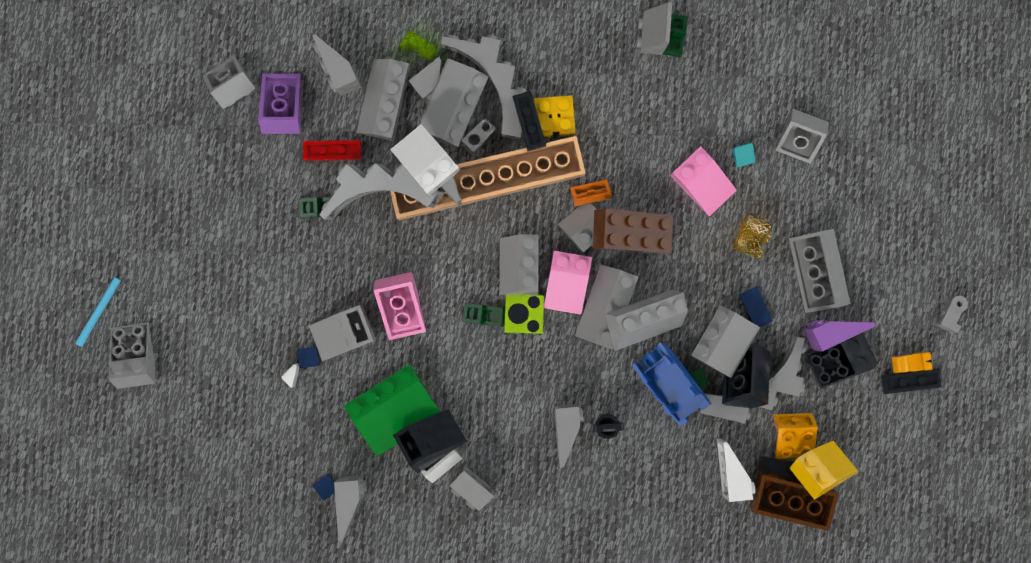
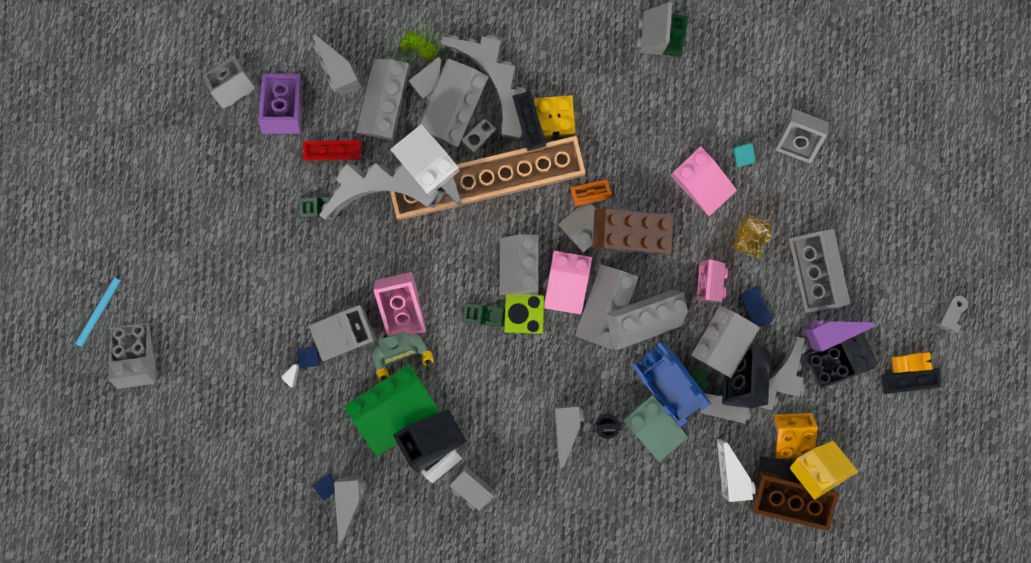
(397, 348): none -> sand green torso
(654, 427): none -> sand green slope
(711, 281): none -> bright pink slope

